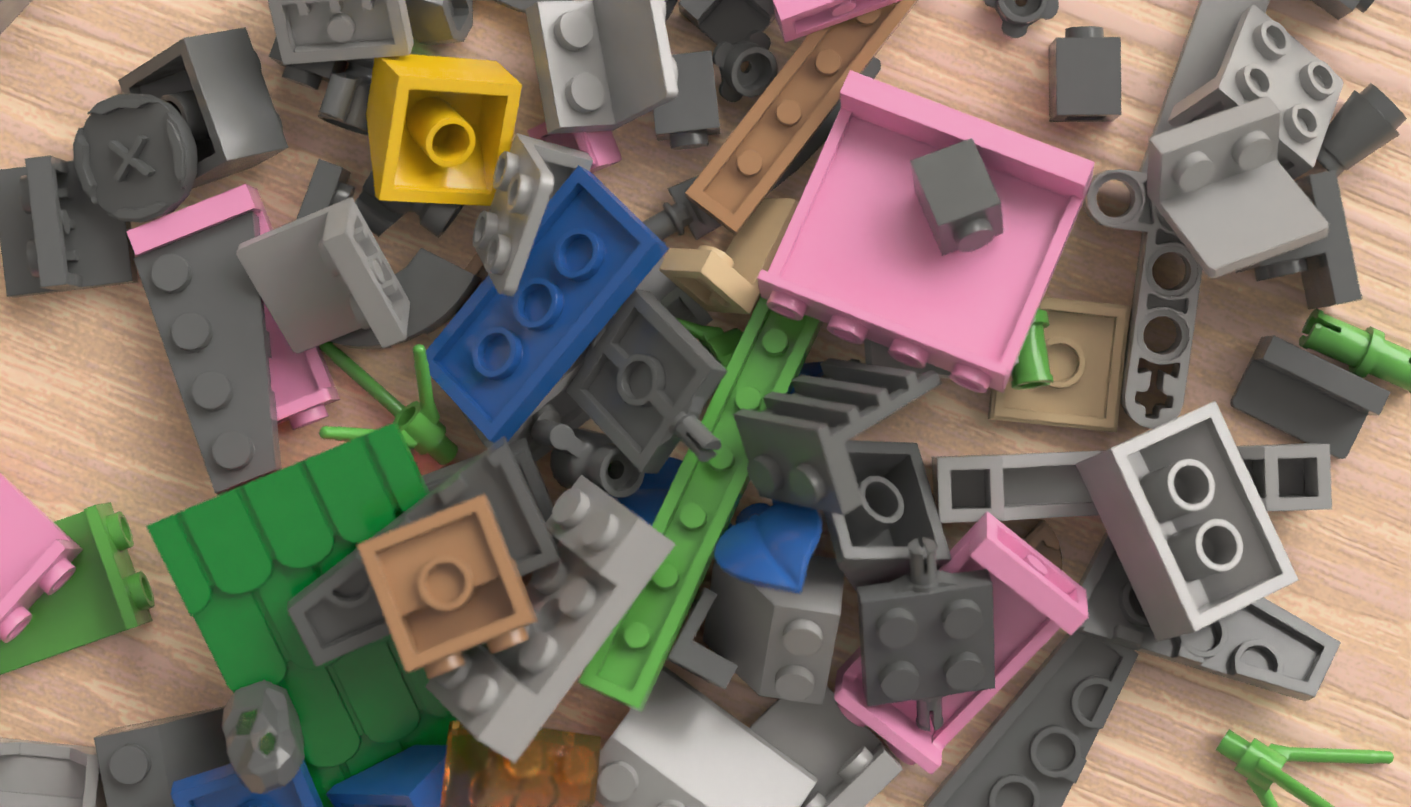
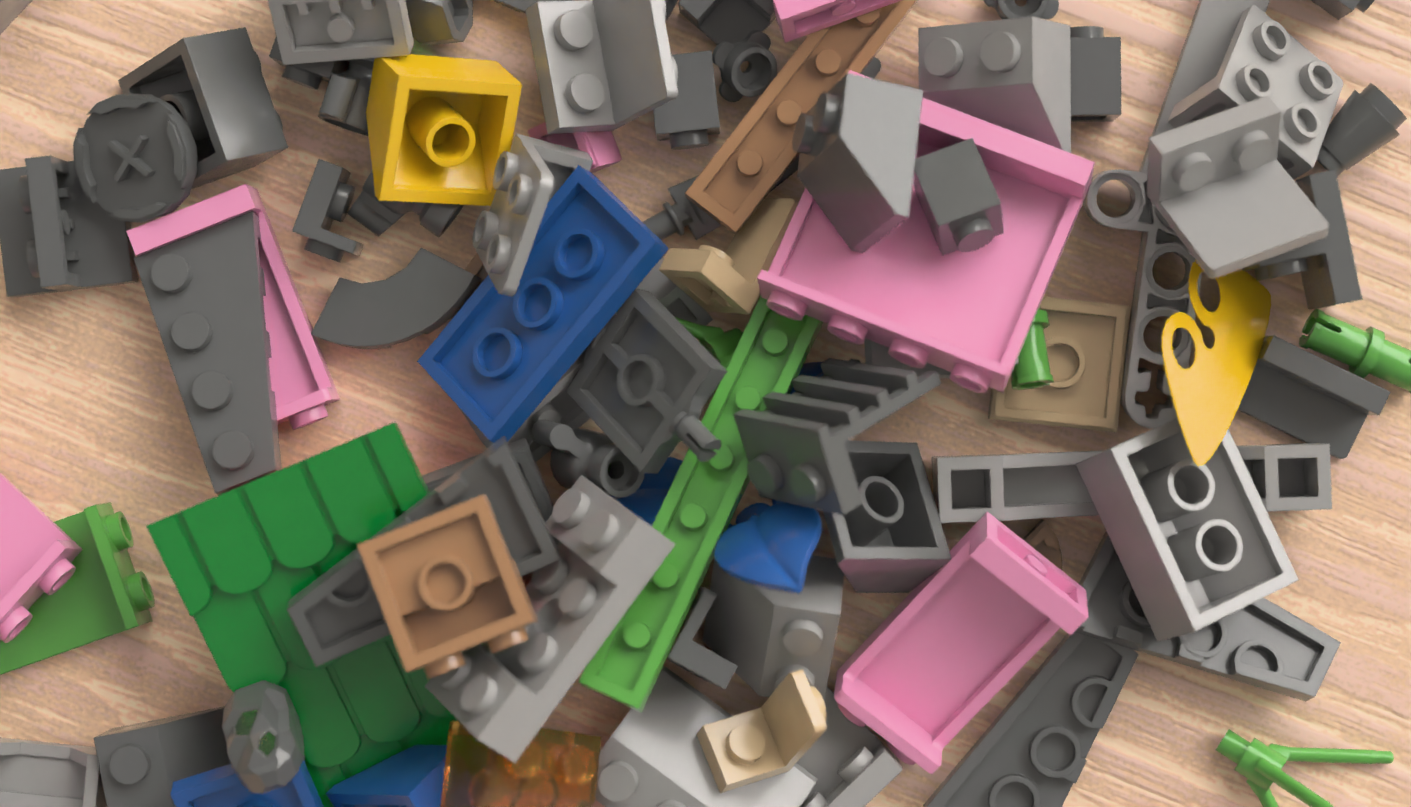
(326, 279): light grey bracket -> none
(417, 420): bright green plant -> none
(767, 738): none -> tan bracket
(860, 156): none -> dark grey slope
(926, 635): dark grey plate -> none
(1003, 74): none -> light grey slope
(1214, 385): none -> yellow piece

